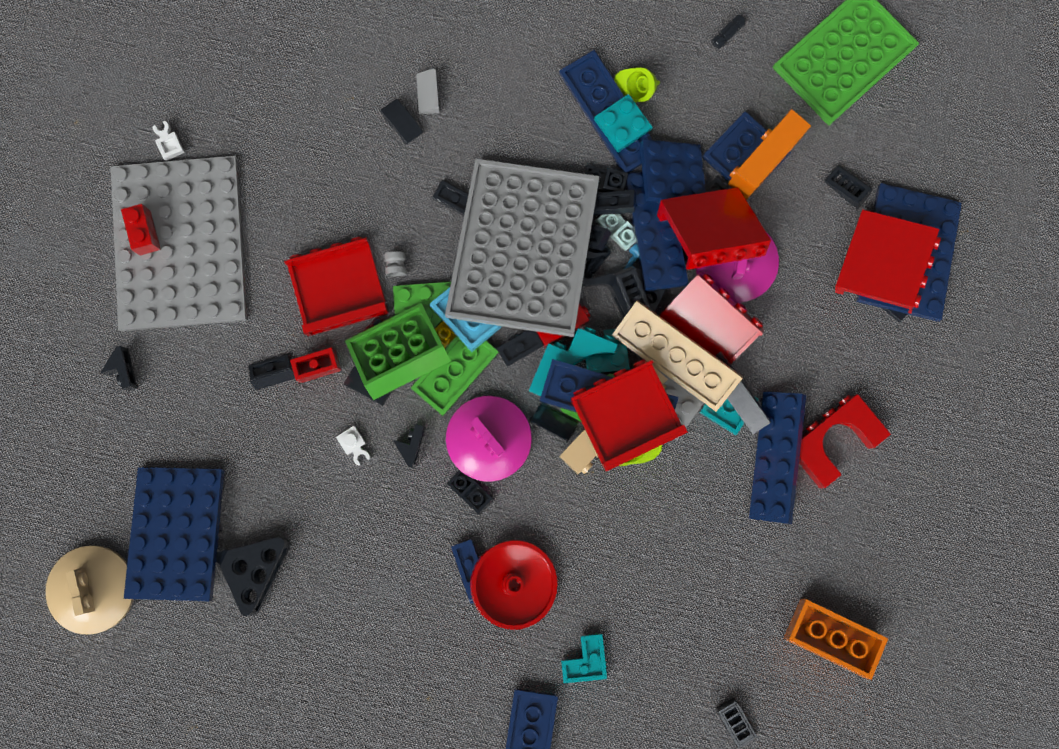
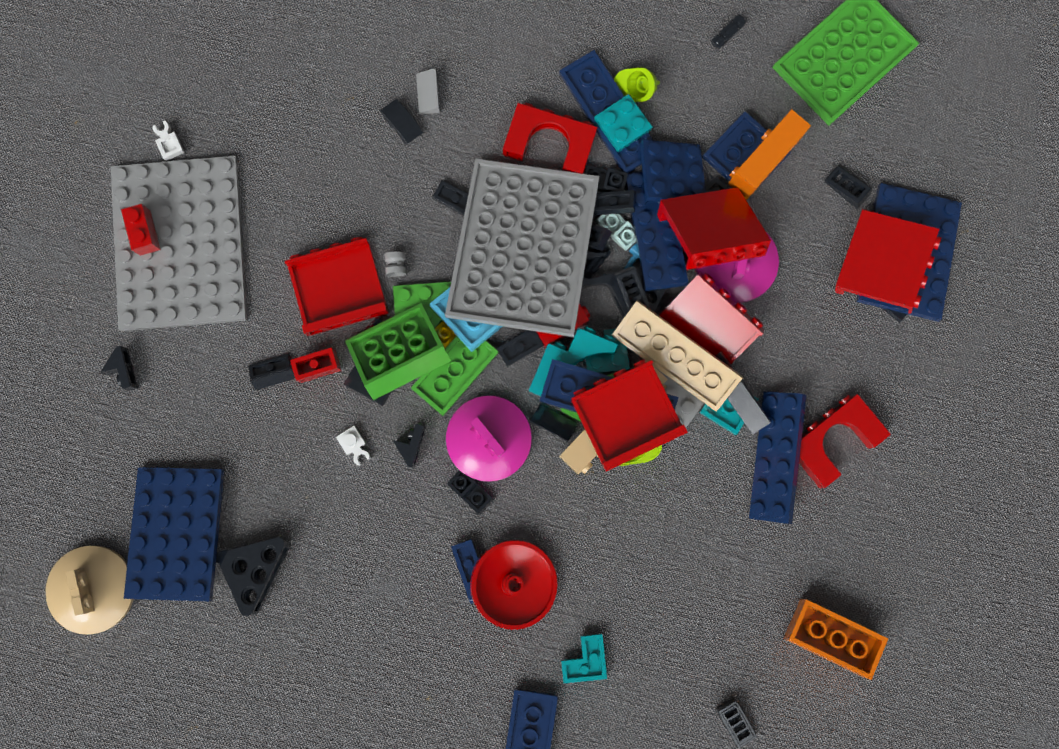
(529, 120): none -> red arch

